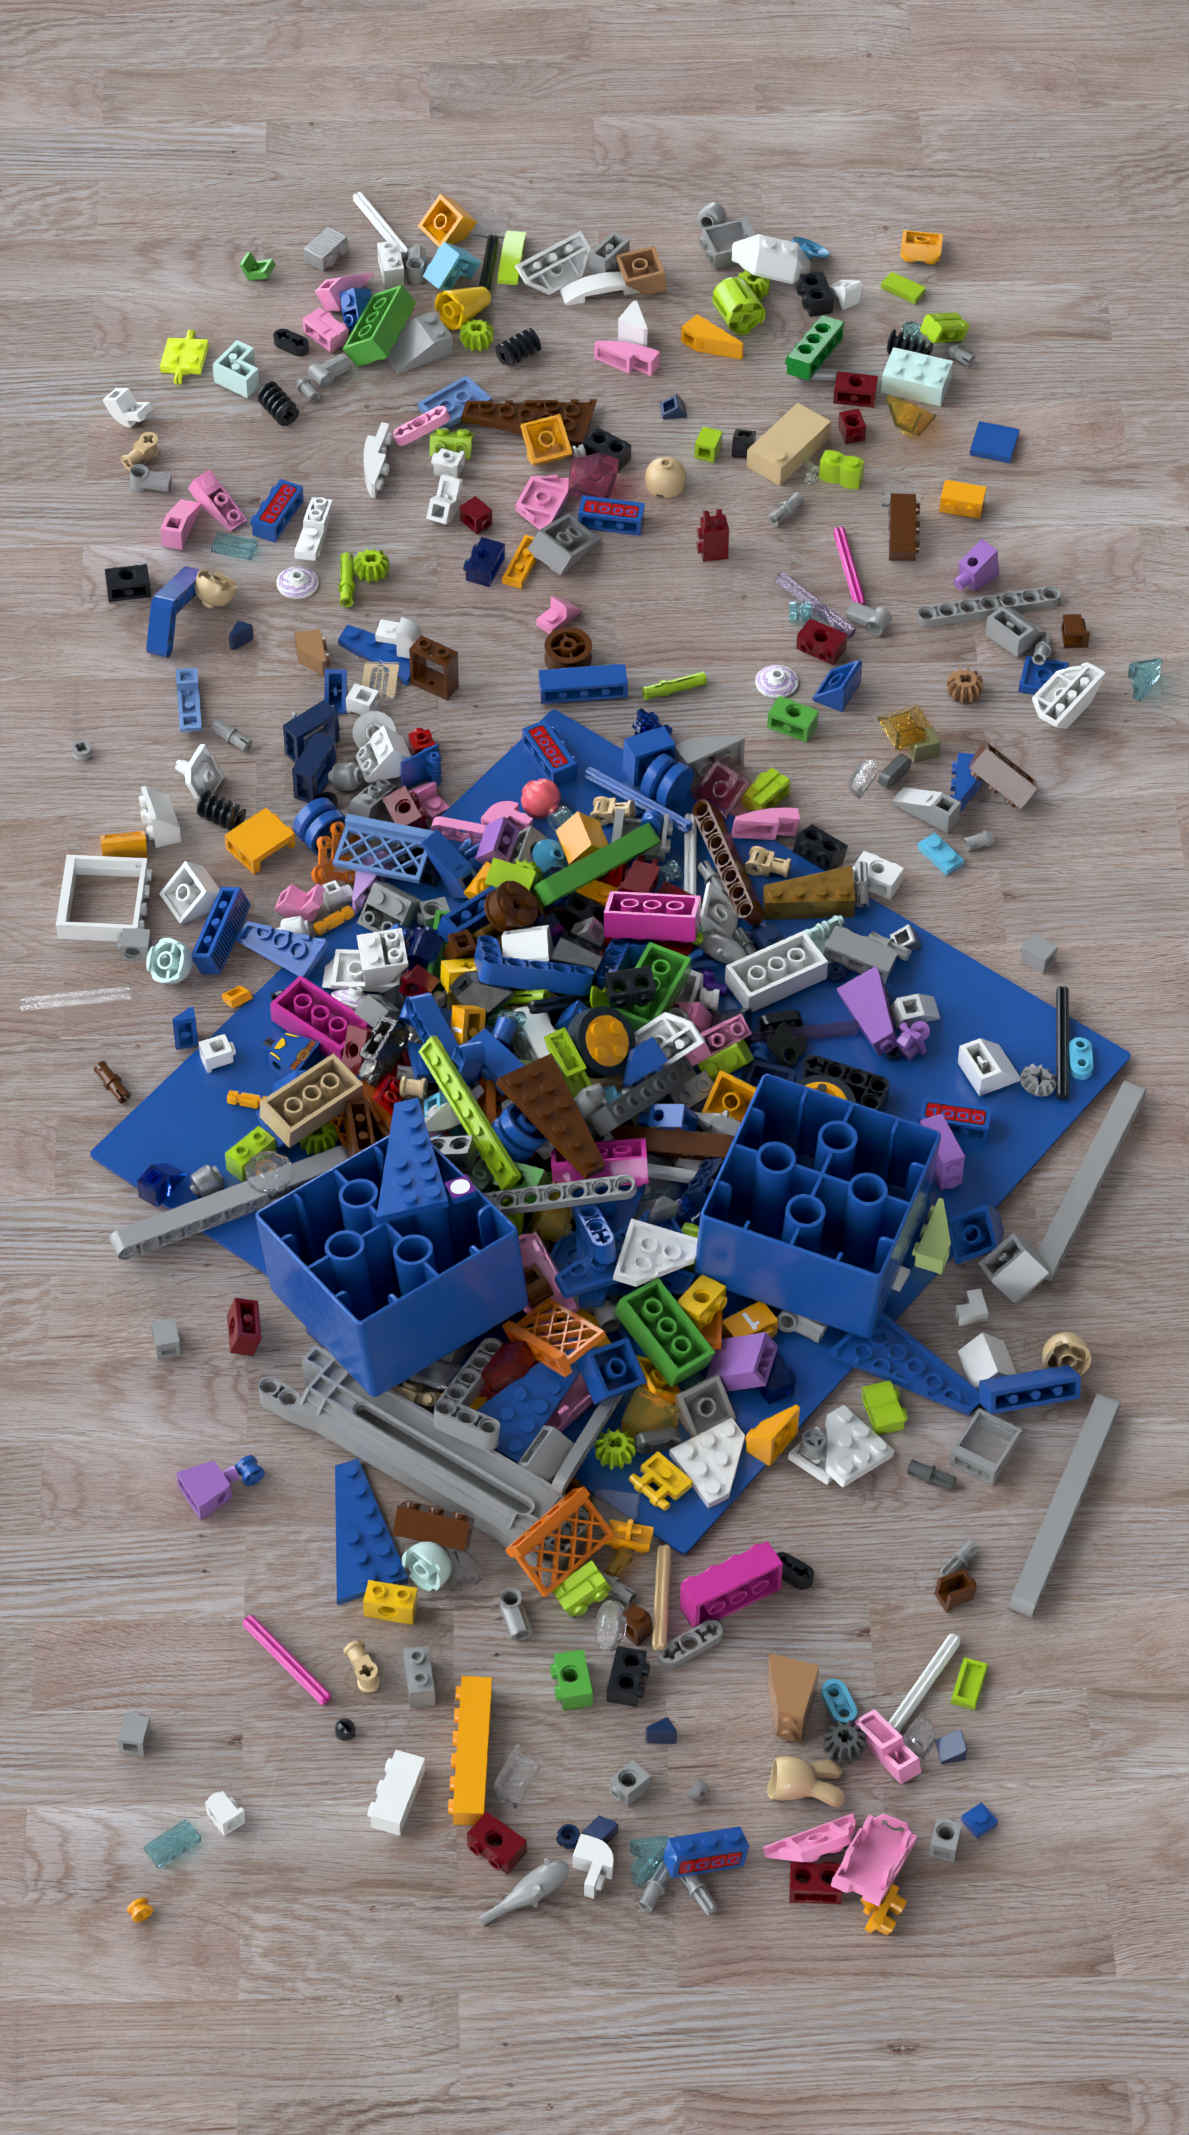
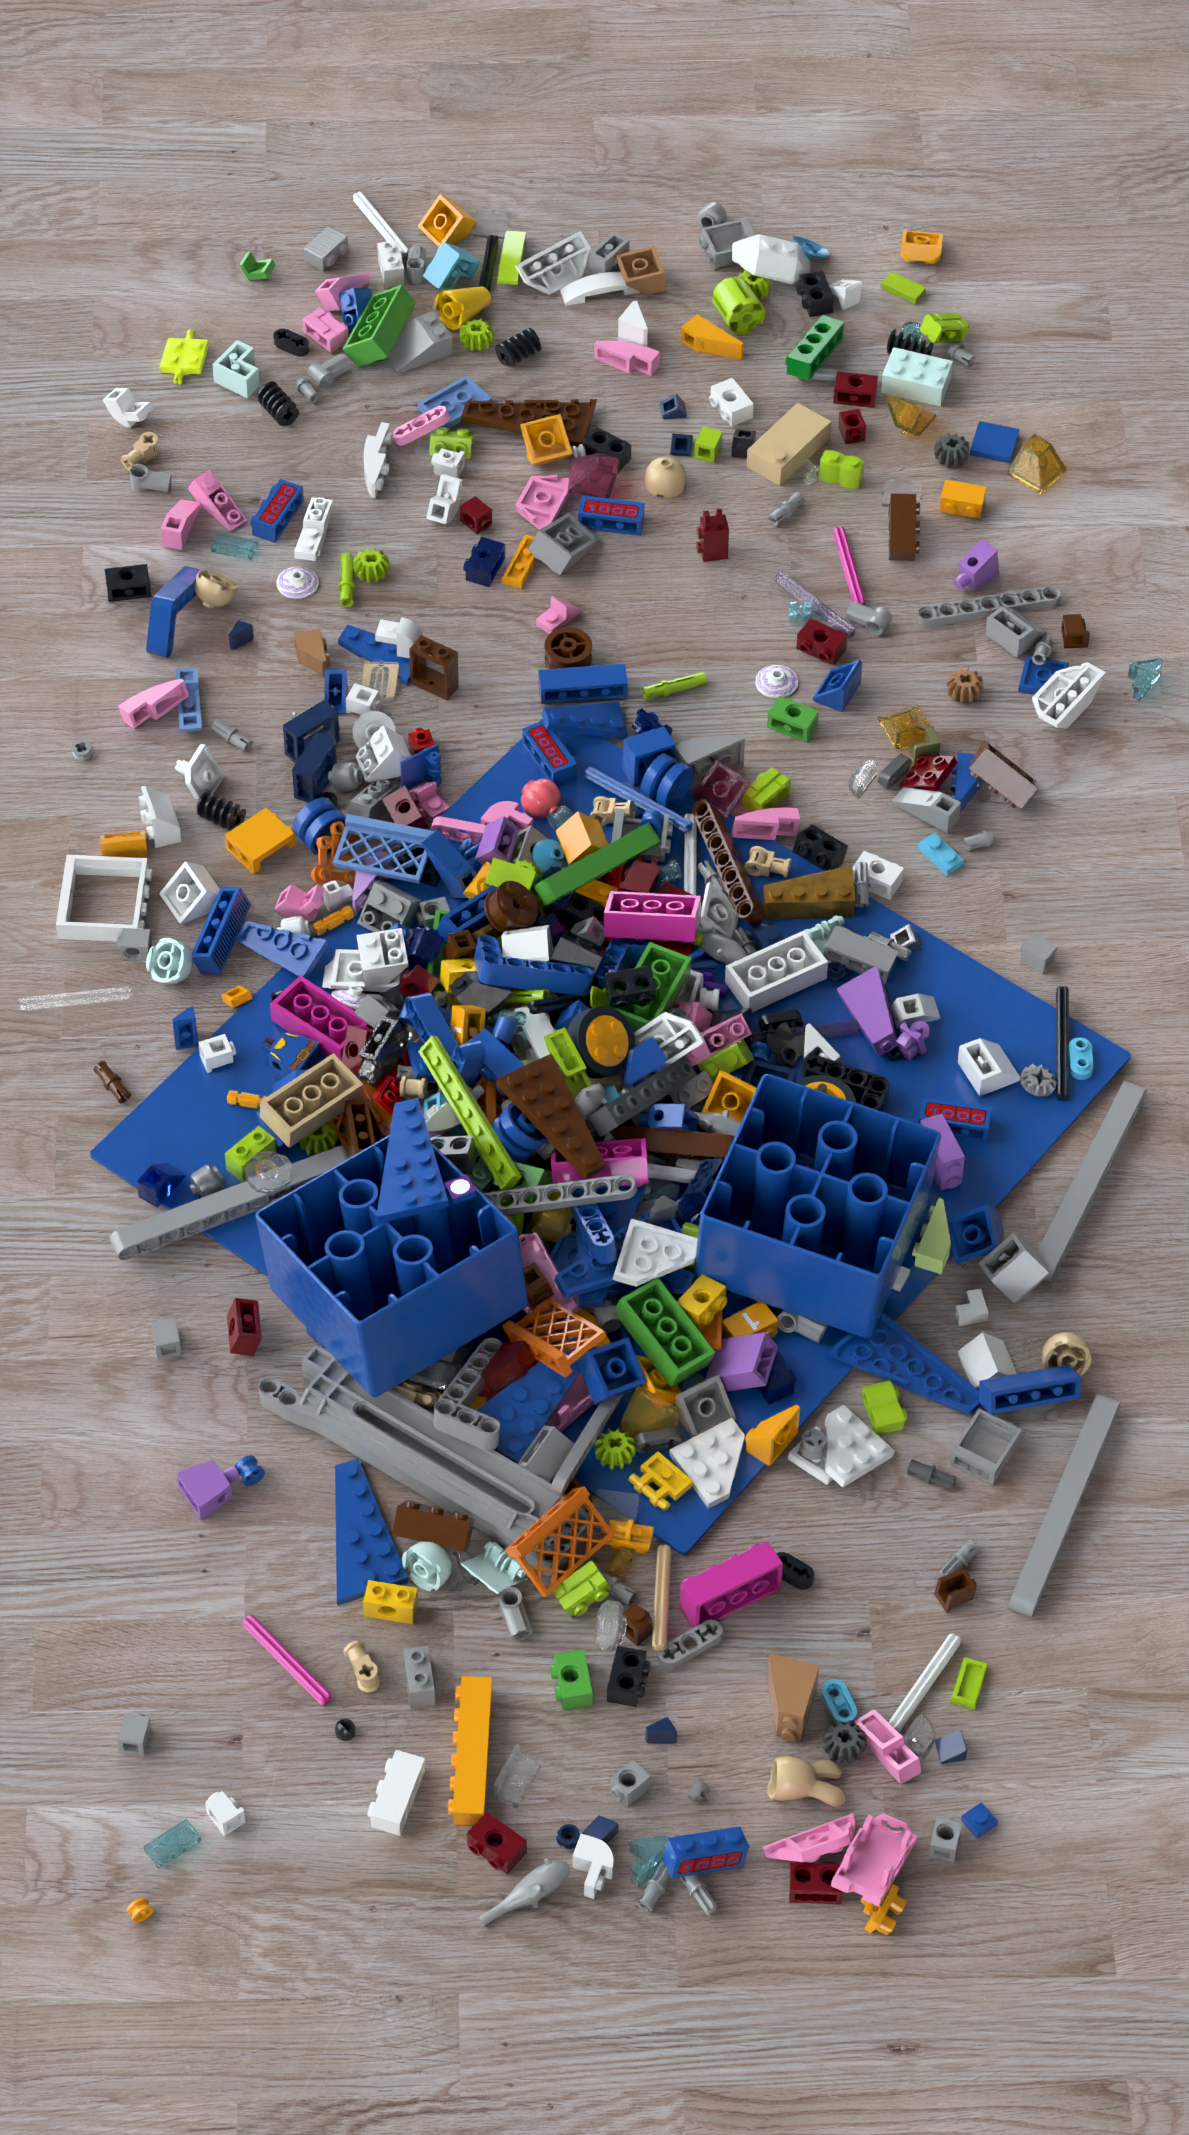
(153, 702): none -> bright pink slope
(495, 1568): none -> light aqua hinge
(587, 719): none -> blue wing
(681, 444): none -> dark blue slope
(731, 402): none -> white brick
(815, 1042): none -> white slope
(929, 772): none -> dark red plate
(951, 450): none -> dark grey gear
(1037, 464): none -> clear yellow slope

